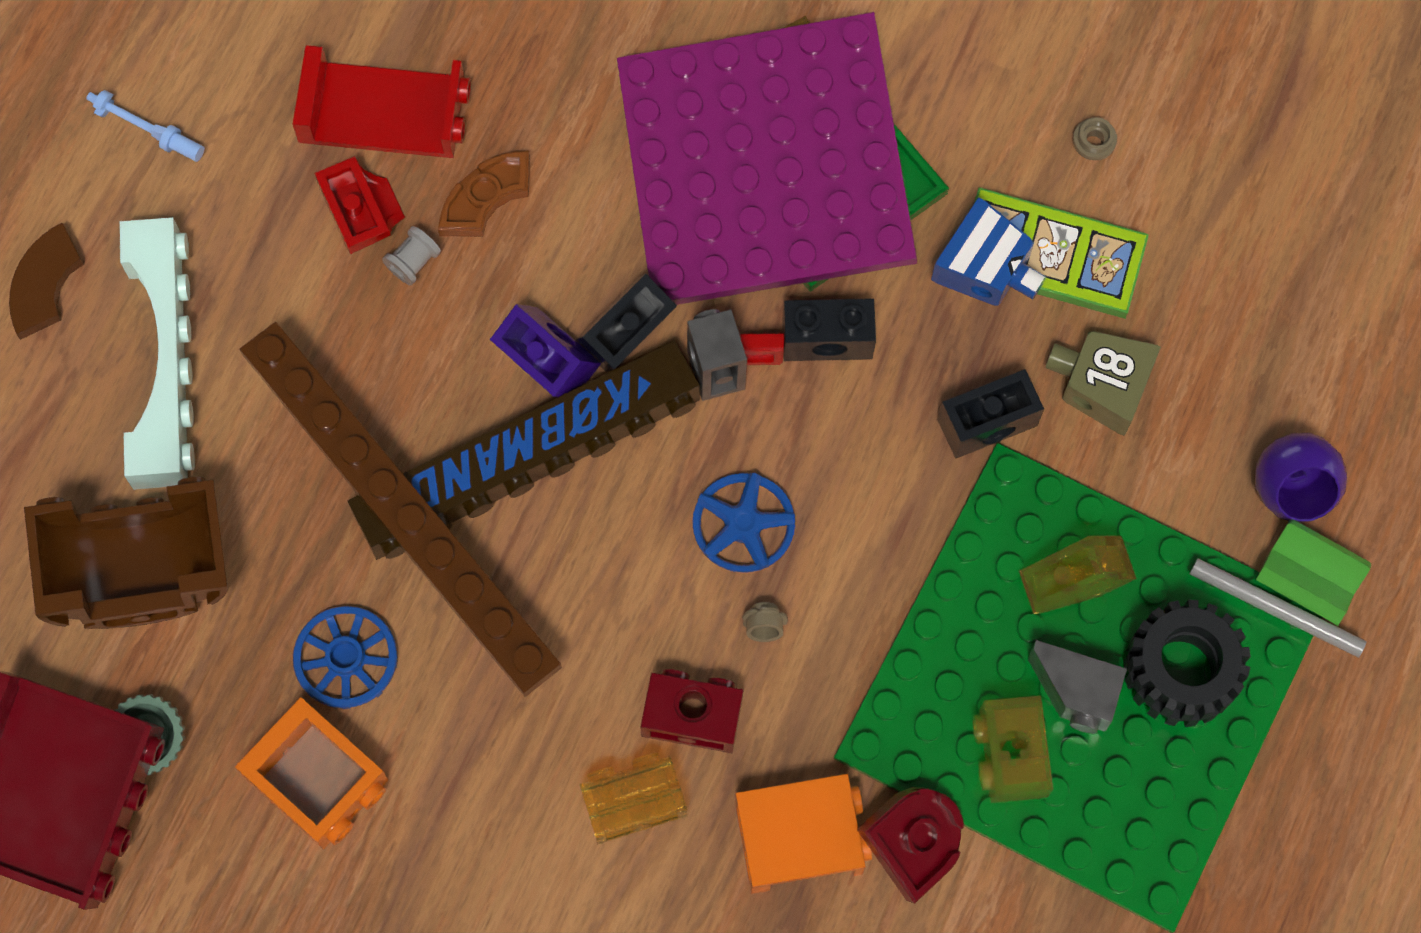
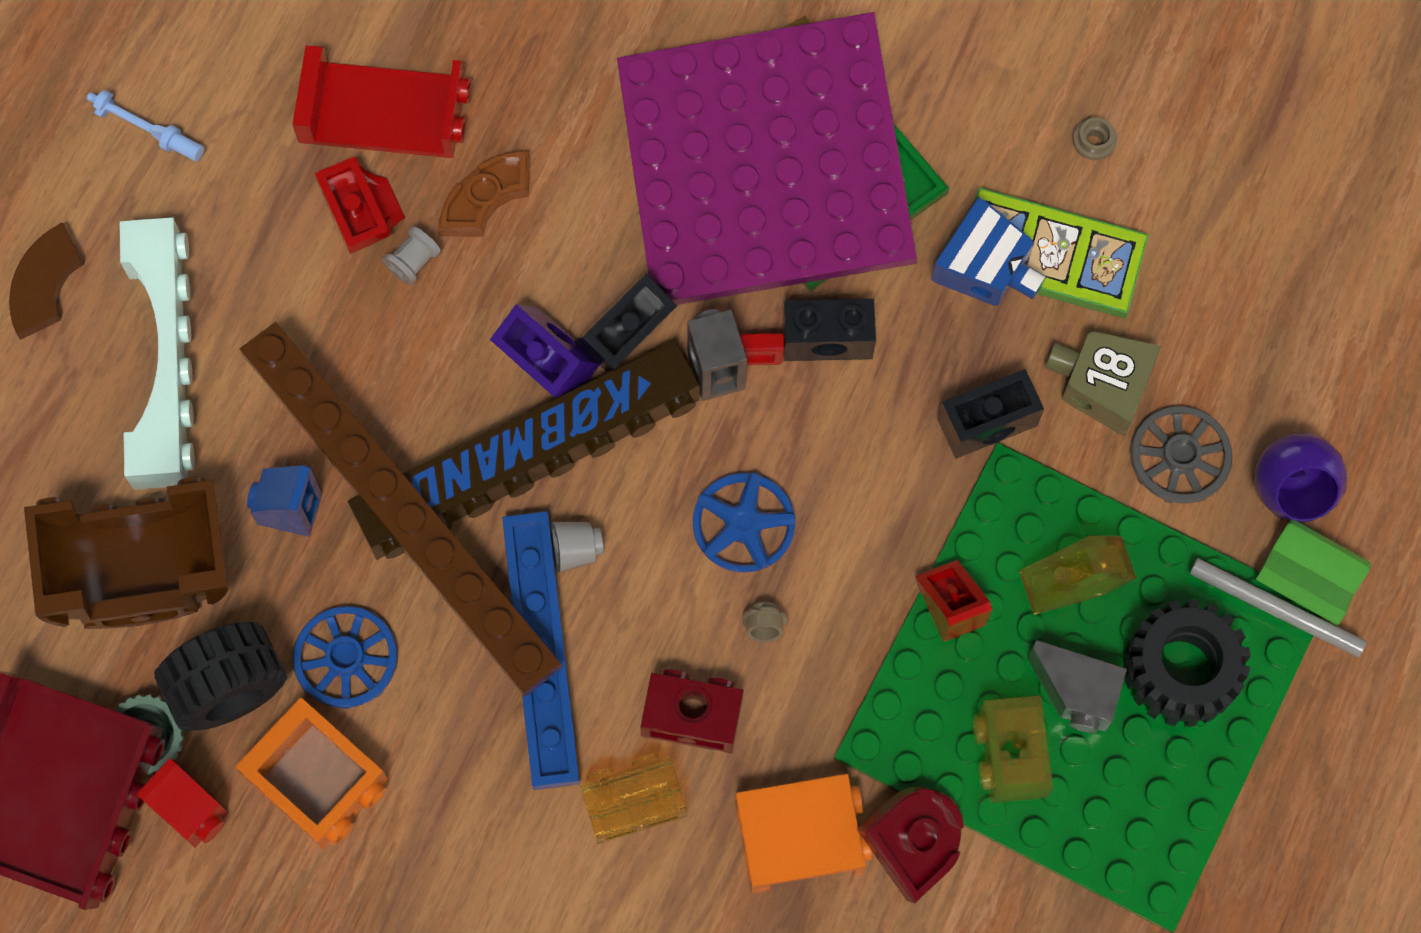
(183, 804): none -> red slope
(220, 676): none -> black tyre
(285, 499): none -> blue slope
(536, 600): none -> blue plate
(575, 544): none -> light grey hat
(953, 600): none -> red slope
(1180, 455): none -> dark grey wheel

